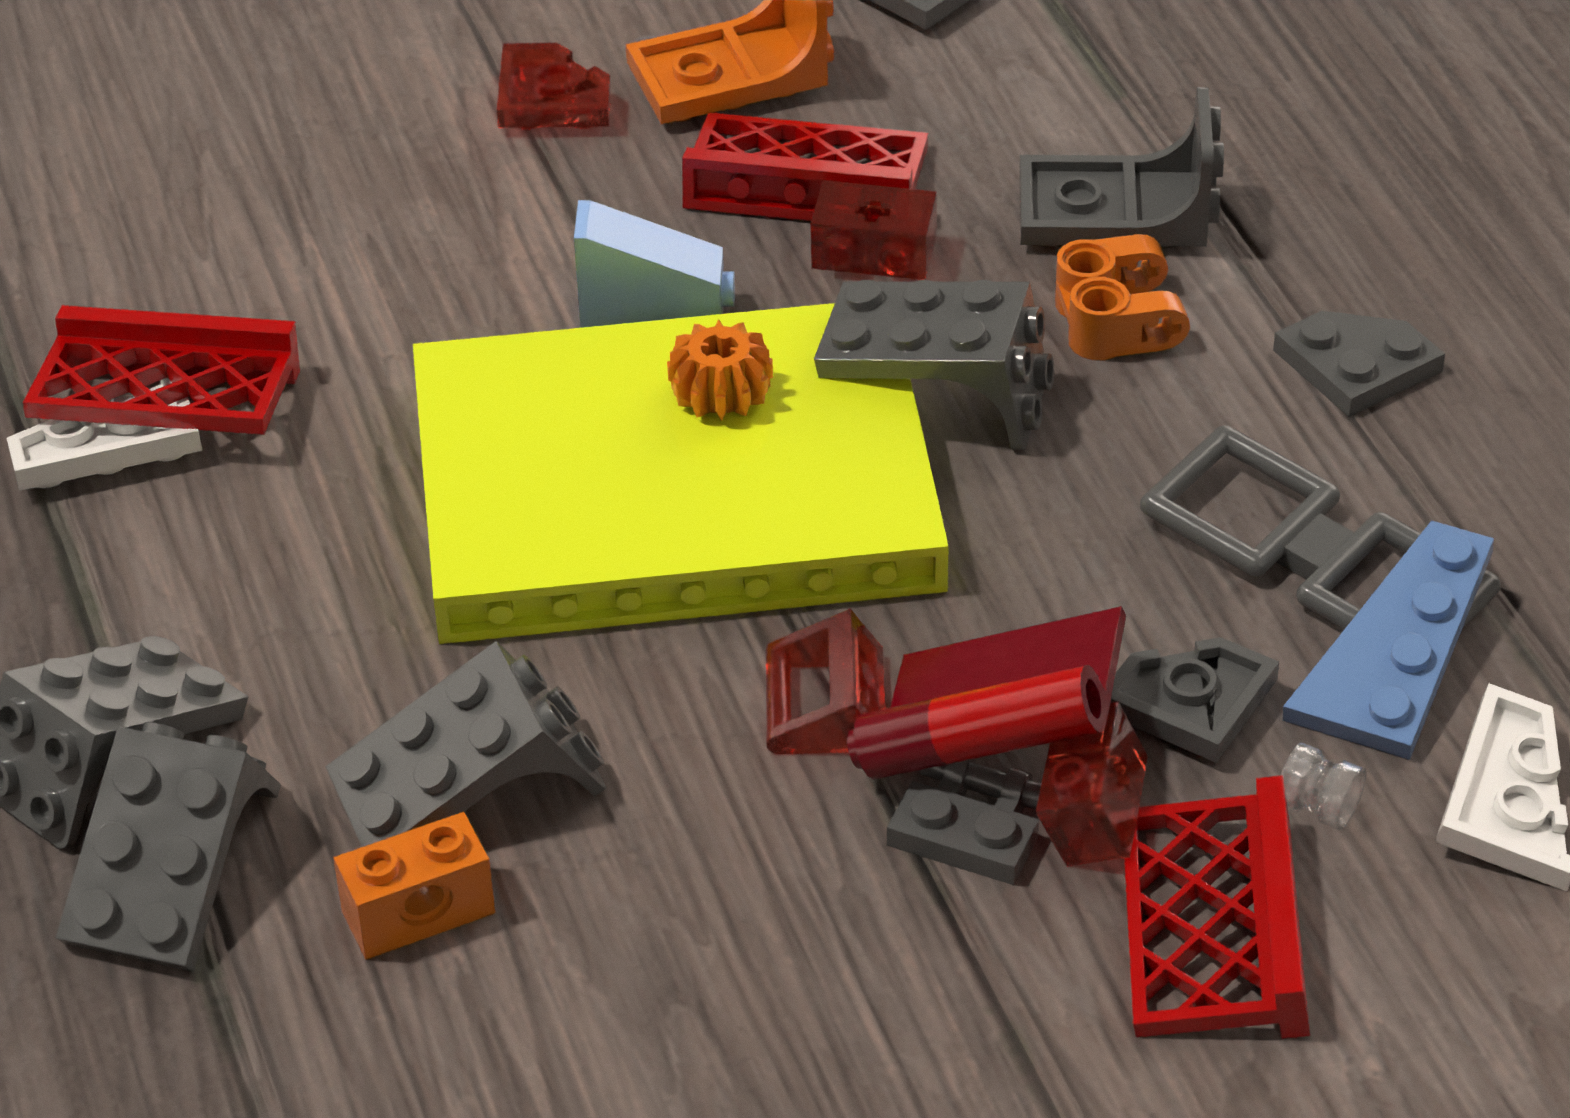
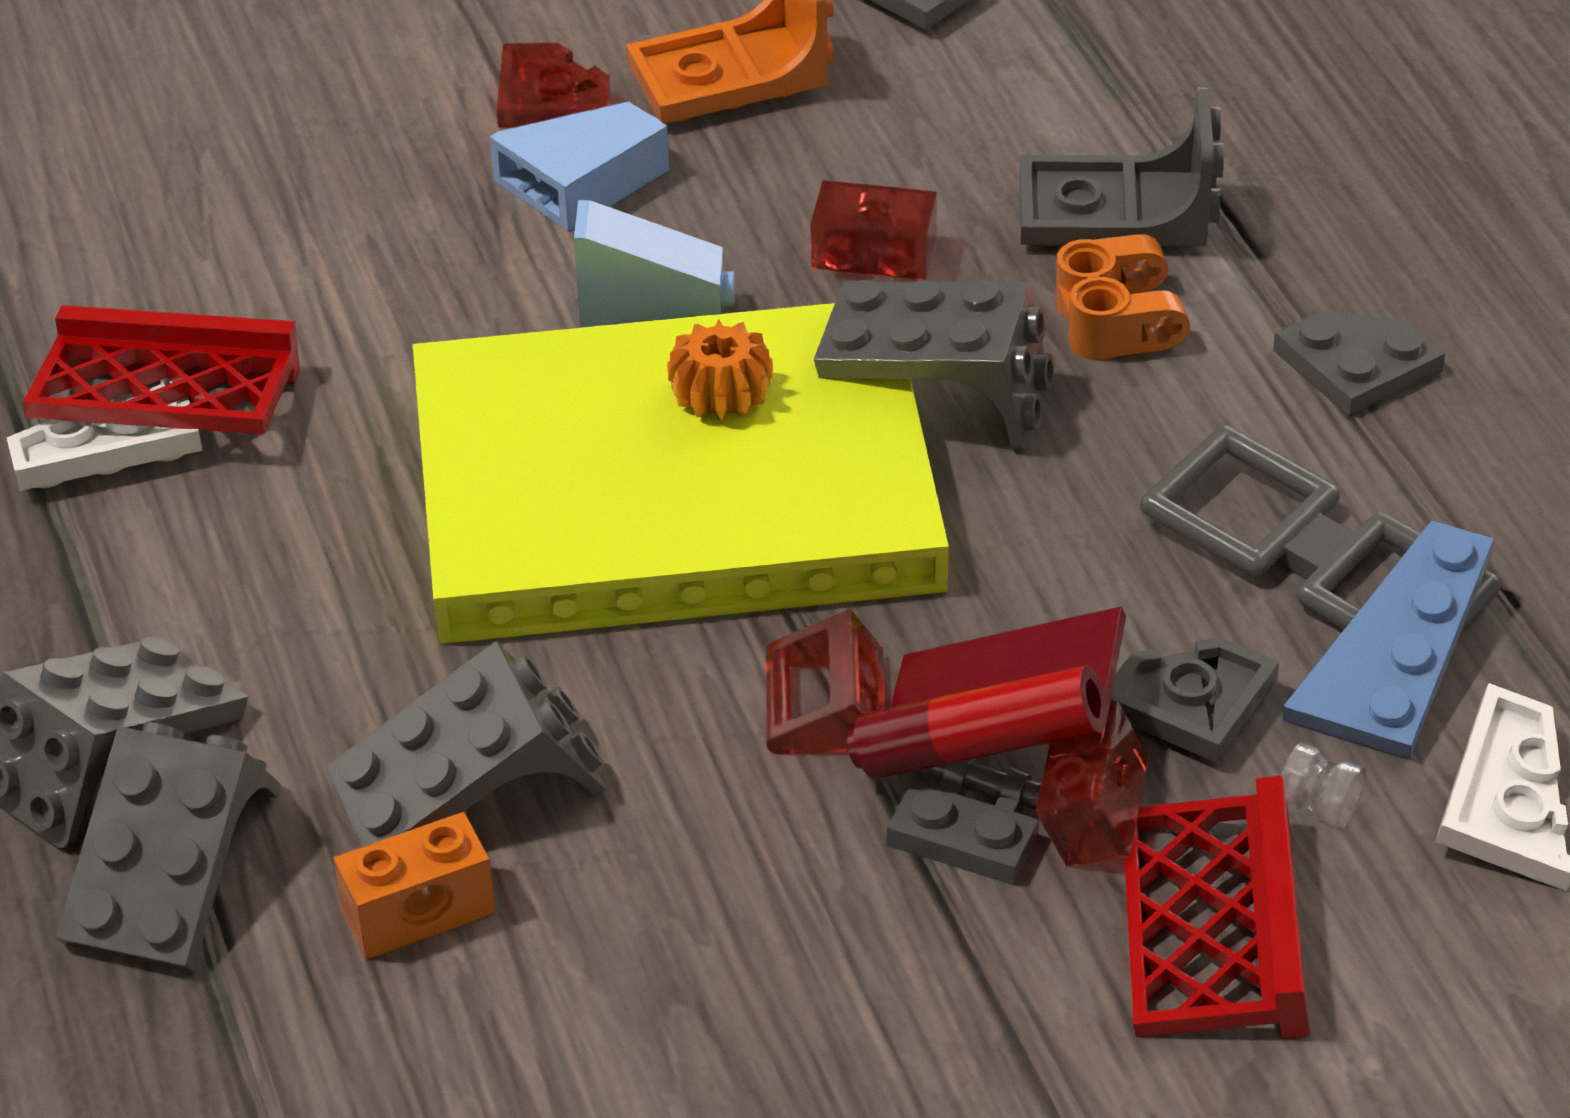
(580, 157): none -> light blue slope
(779, 181): red fence -> none

